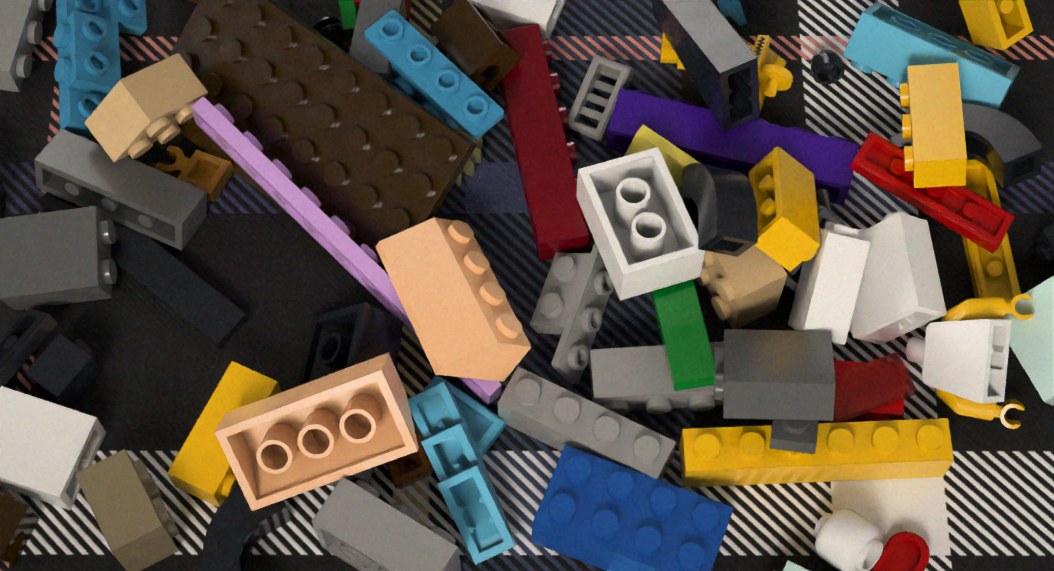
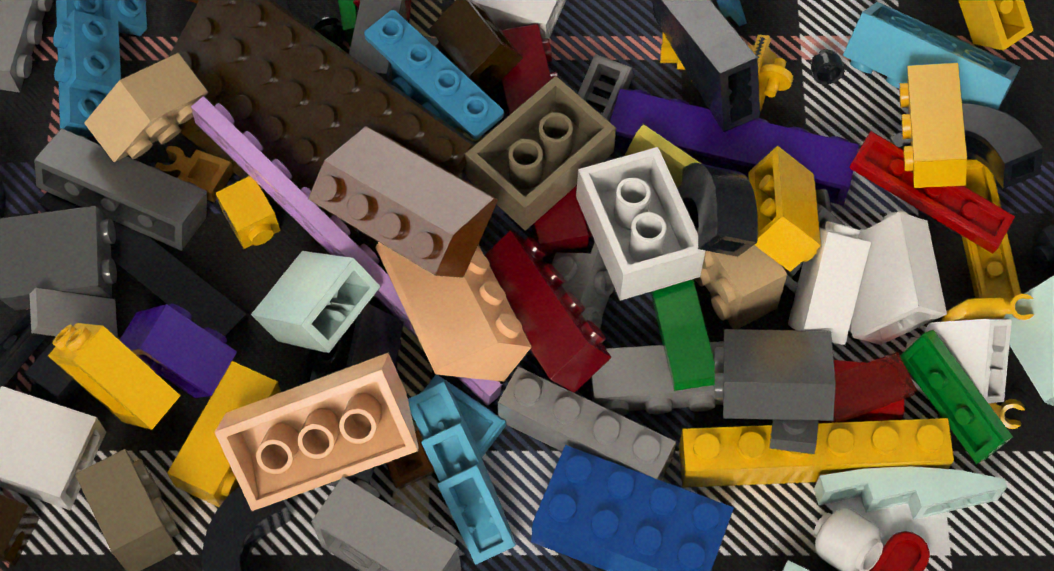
(57, 309): none -> light grey tile
(113, 374): none -> yellow window
(179, 348): none -> dark purple brick
(248, 212): none -> yellow brick
(316, 300): none -> light aqua brick
(404, 202): none -> slope
(538, 150): none -> dark tan brick
(549, 316): none -> dark red brick
(923, 488): none -> light aqua slope
(955, 396): none -> green tile

